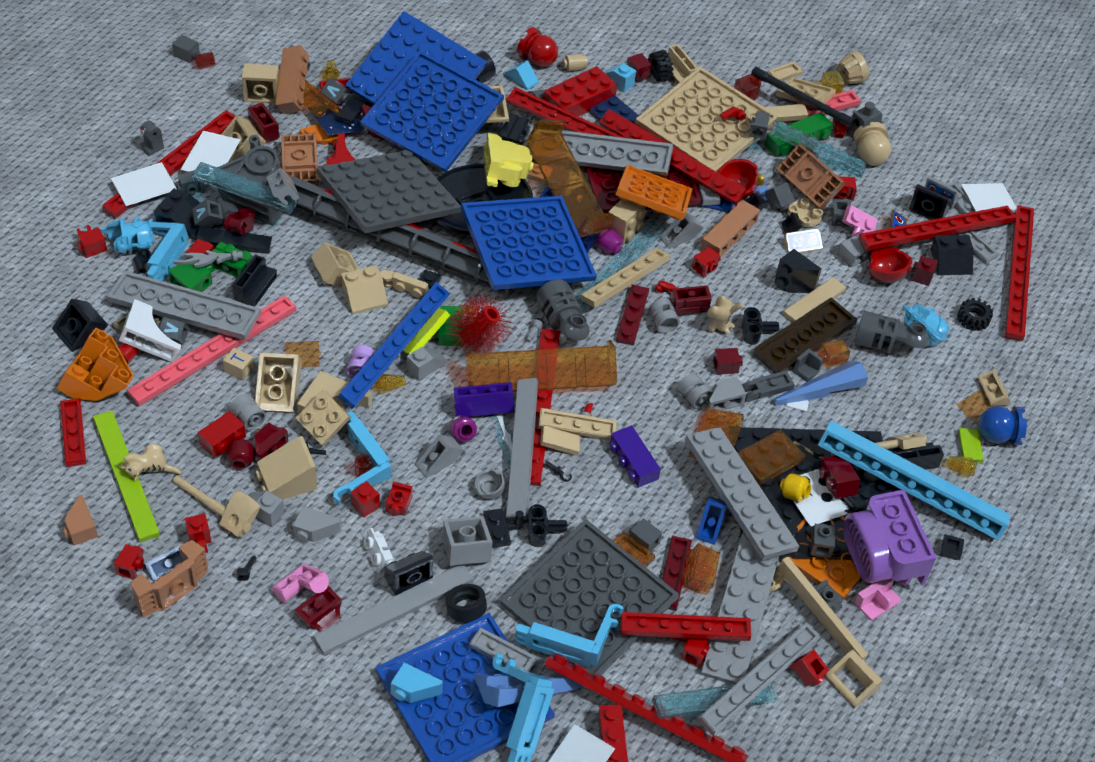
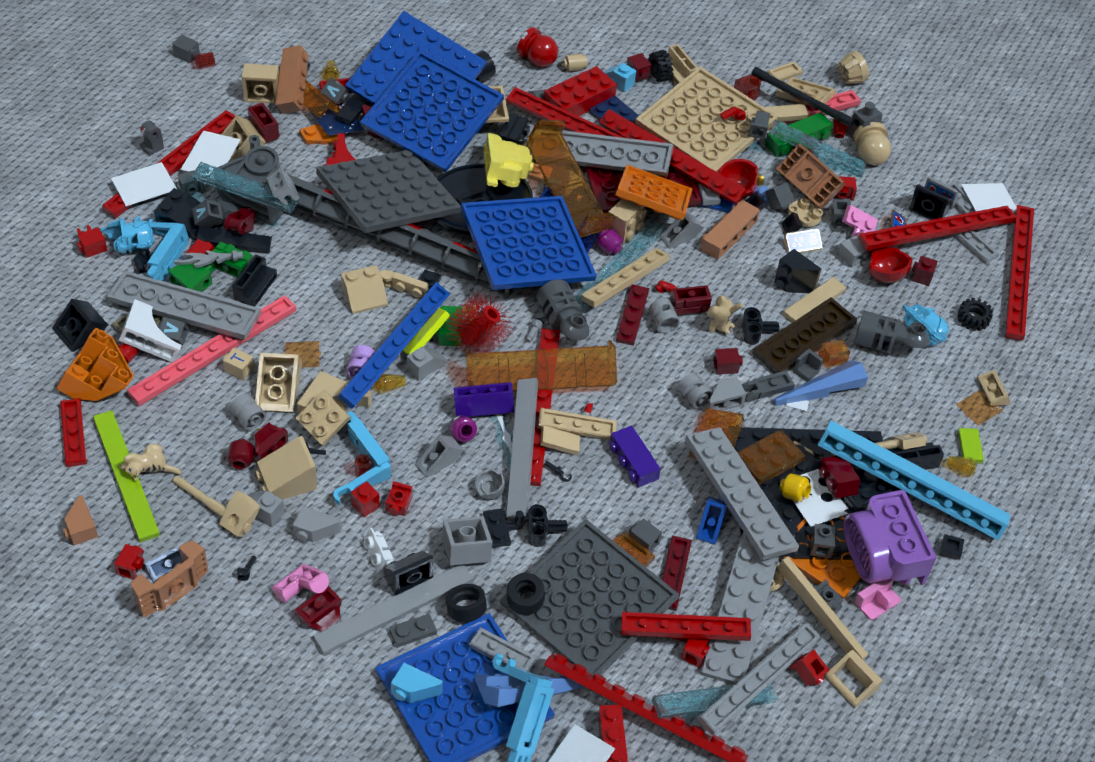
(198, 530): red brick -> none
(220, 433): red brick -> none
(300, 156): nougat plate -> none
(332, 262): tan slope -> none
(412, 630): none -> dark grey plate
(522, 75): medium azure slope -> none
(528, 605): none -> black tyre
(574, 648): medium azure hinge -> none
(700, 569): clear orange brick -> none
(706, 261): red brick -> none
(833, 80): clear yellow brick -> none
(953, 254): black slope -> none
(1000, 425): blue tile -> none

